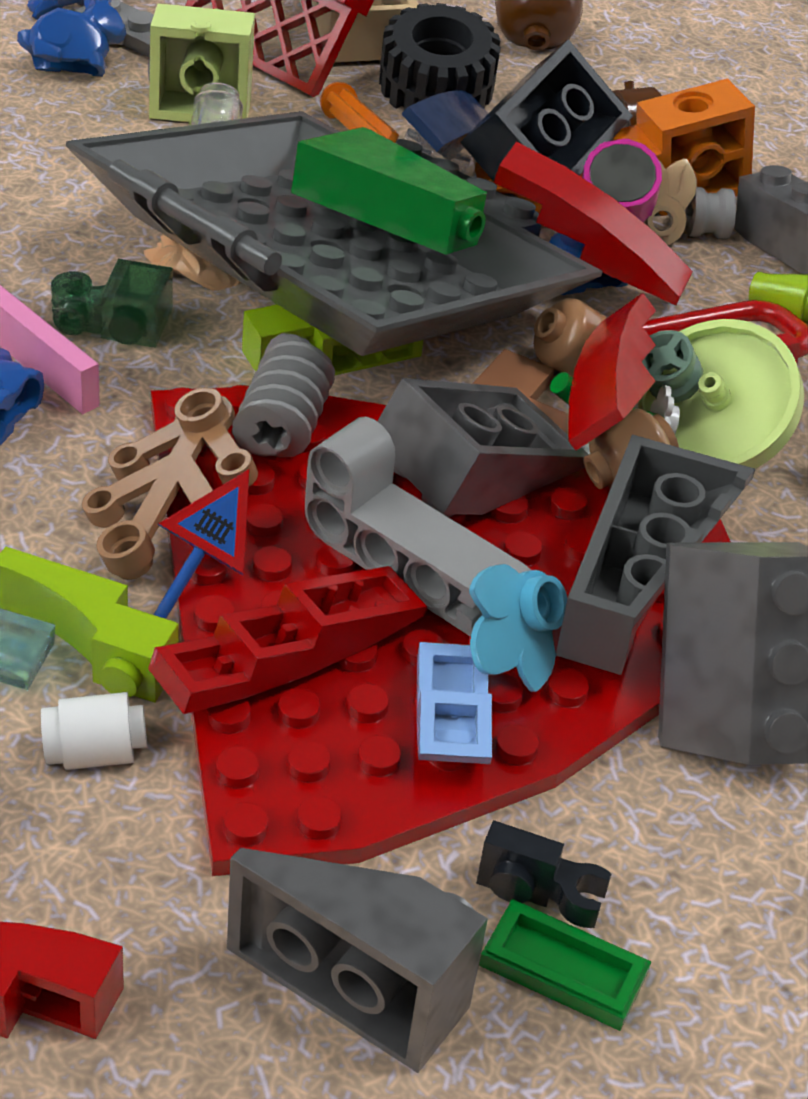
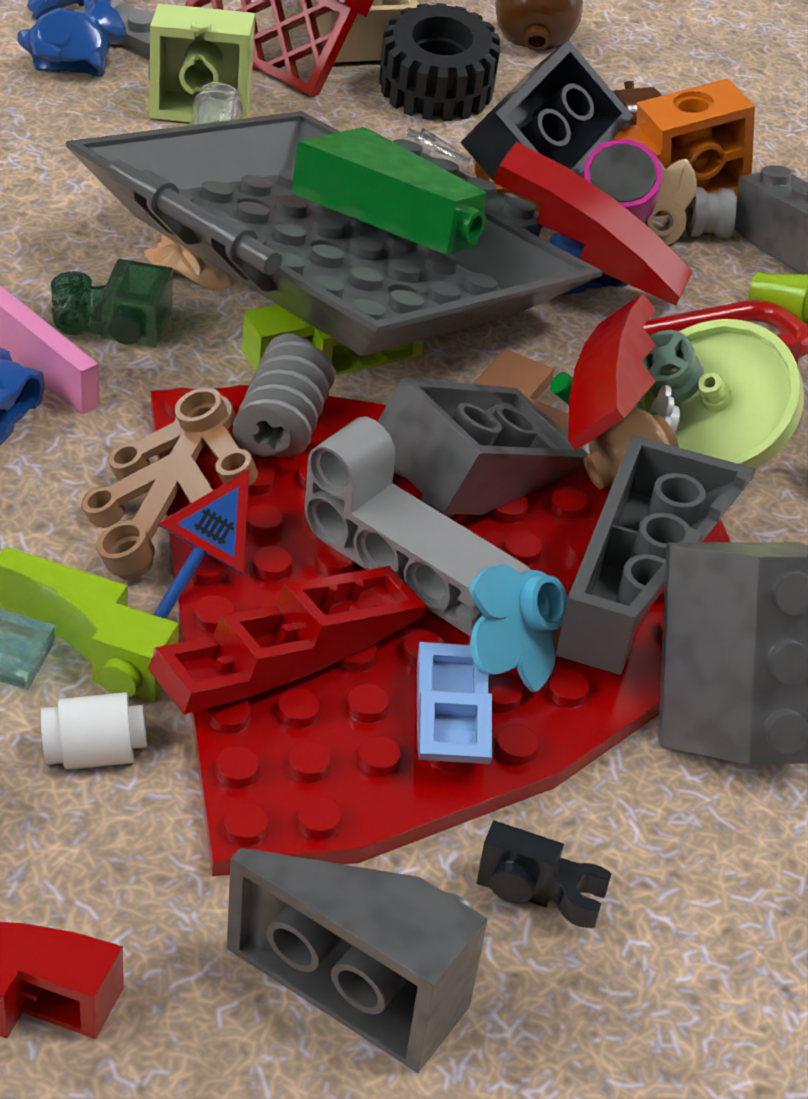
(341, 102): orange axle -> none
(445, 120): dark blue slope -> none
(562, 333): medium nougat head -> none
(565, 964): green tile -> none

